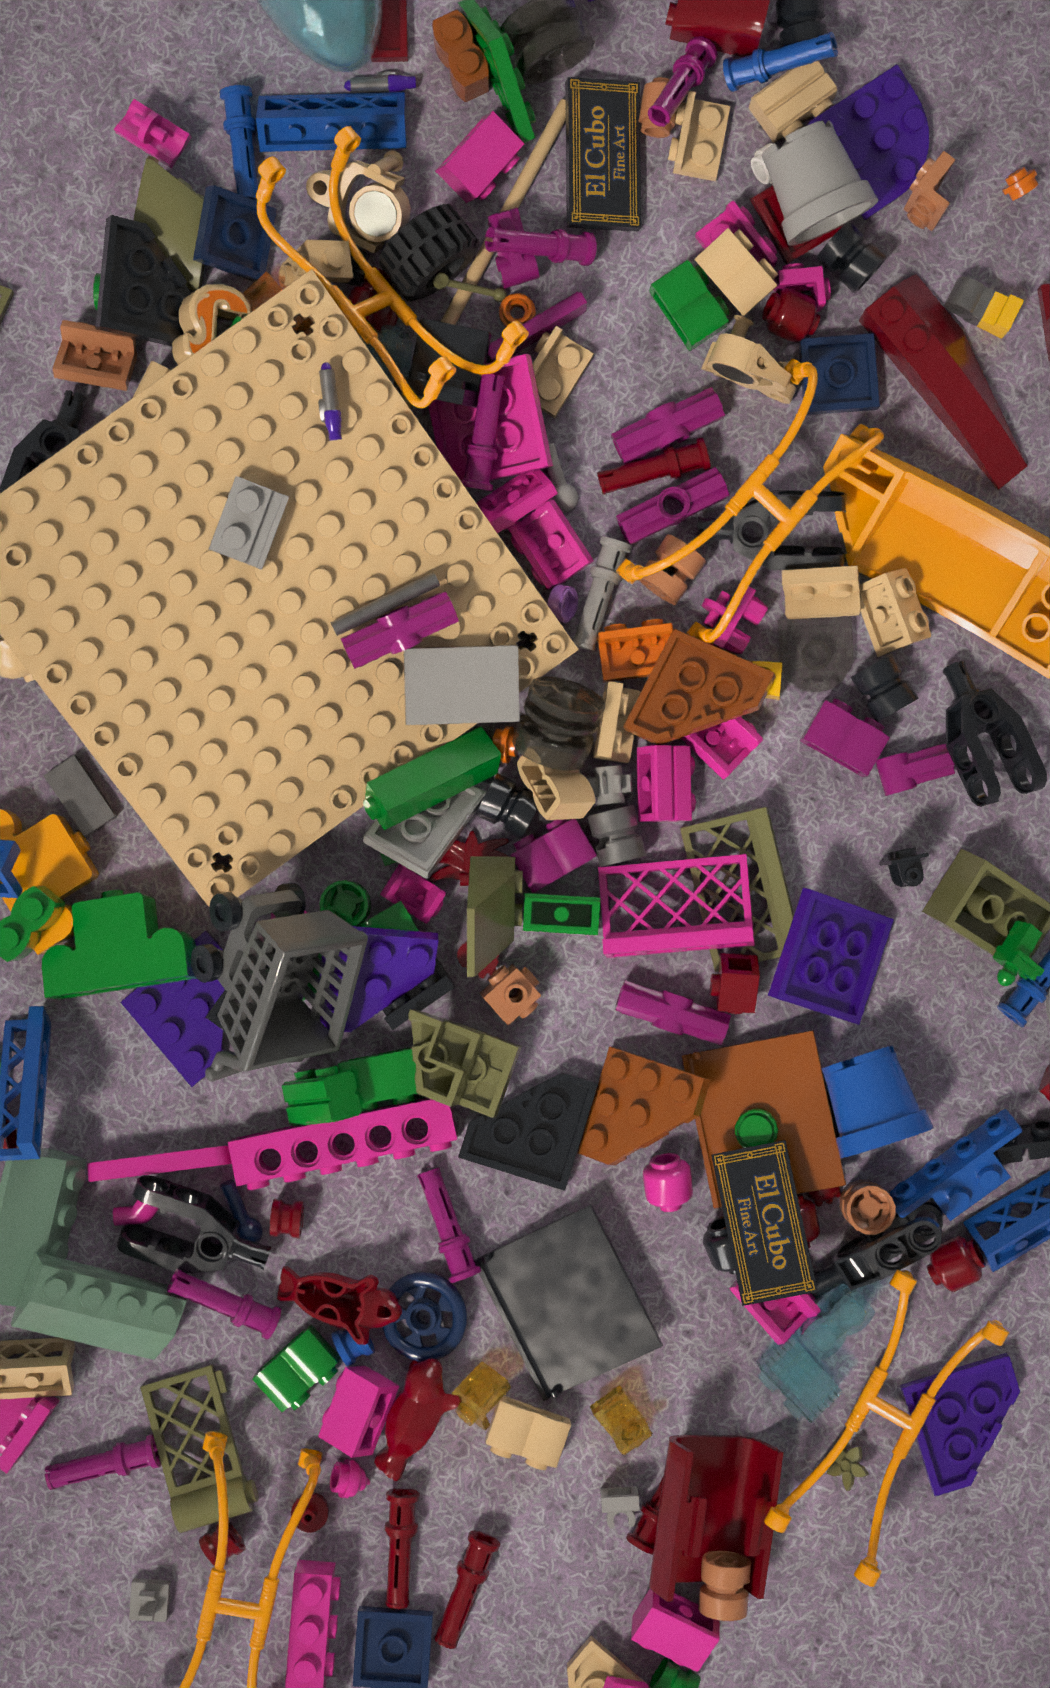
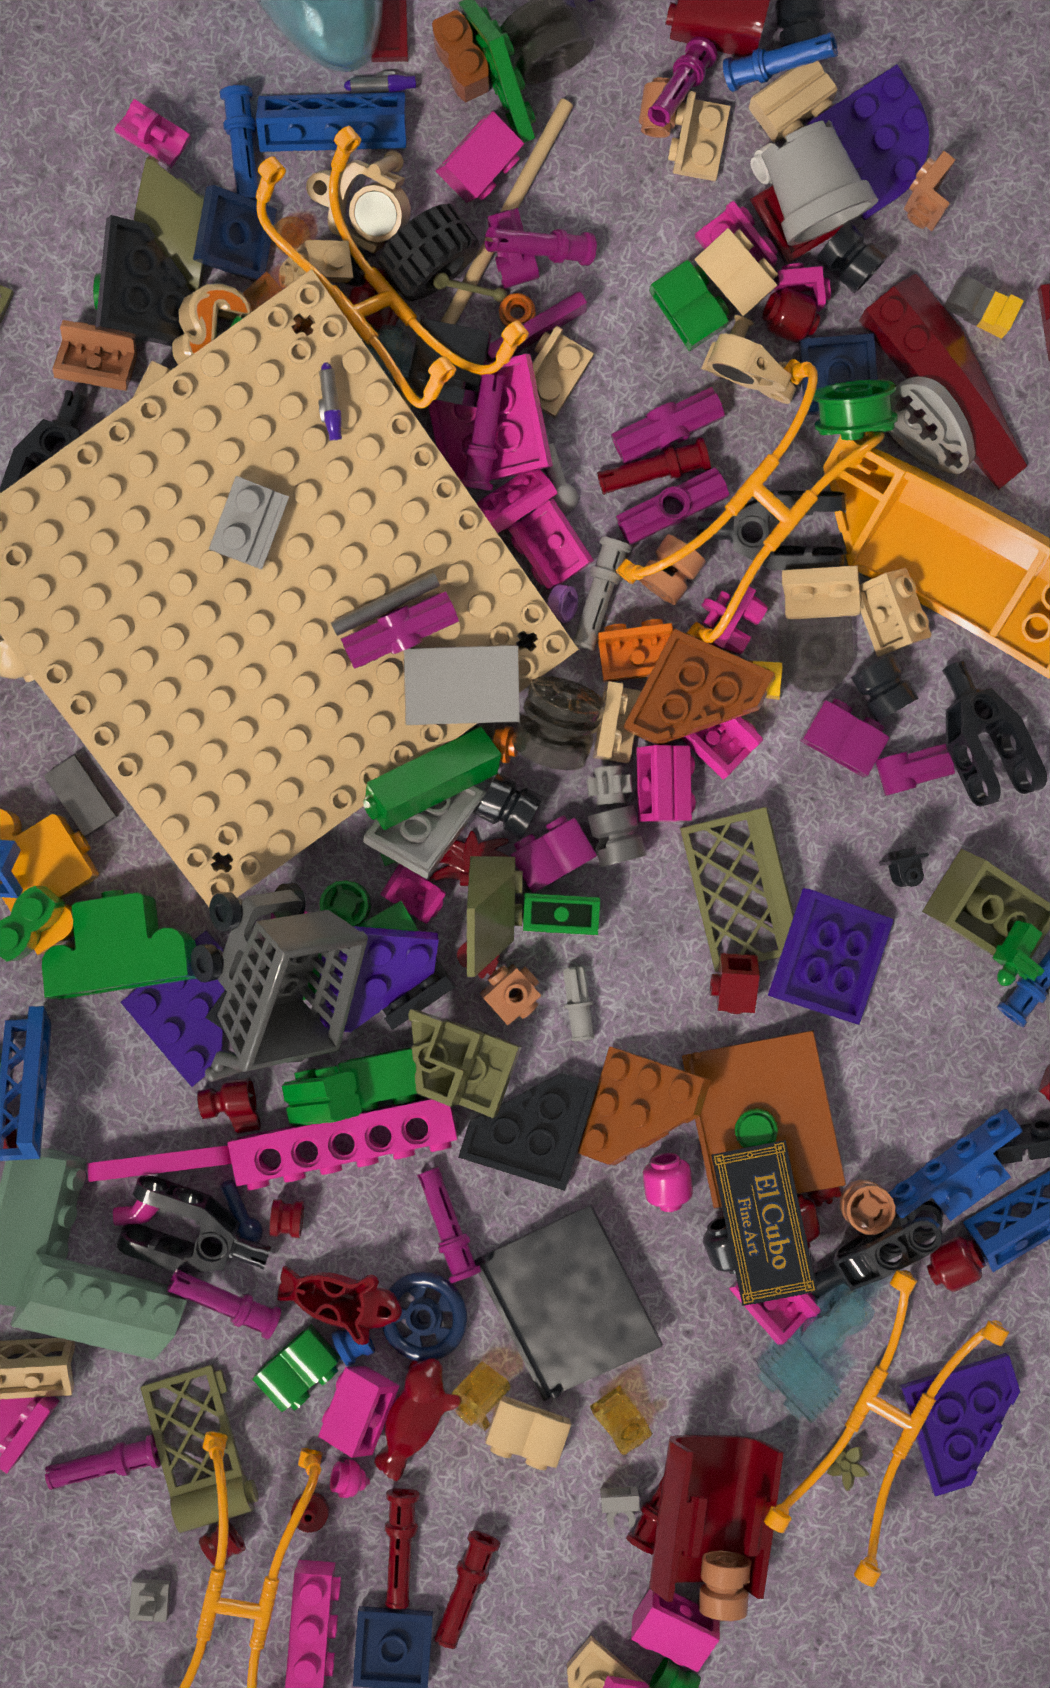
(234, 1102): none -> dark red piece
(293, 231): none -> clear orange tile
(556, 791): tan brick -> none
(578, 1003): none -> light grey axle
(603, 154): black tile -> none
(671, 938): dark pink fence -> none
(673, 1012): magenta piece -> none
(855, 408): none -> green wheel
(873, 1102): blue piece -> none
(942, 410): none -> light grey piece
(1020, 183): orange plate -> none

